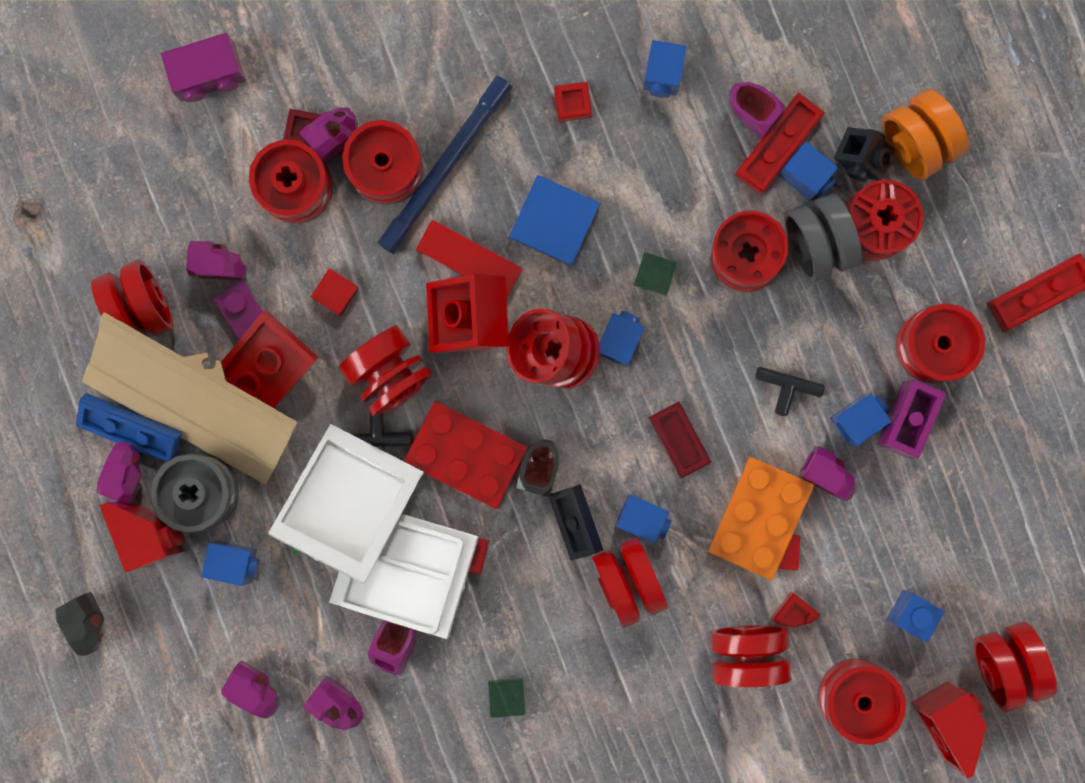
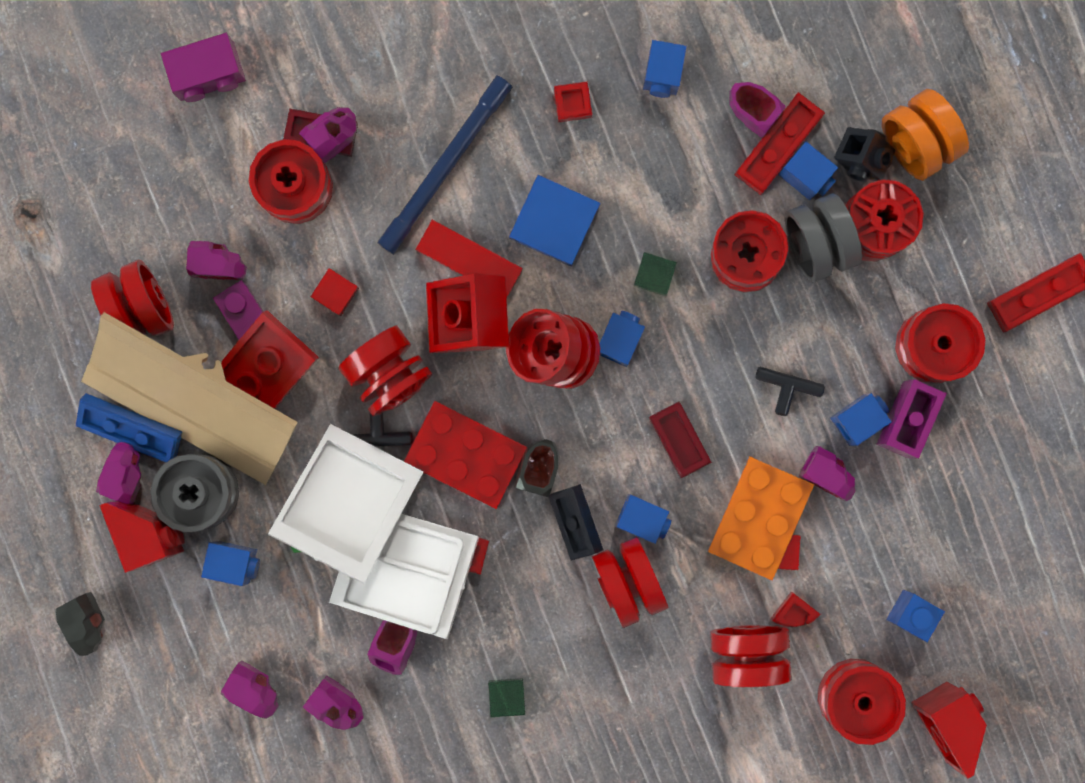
(393, 145): red wheel -> none
(1015, 666): red wheel -> none

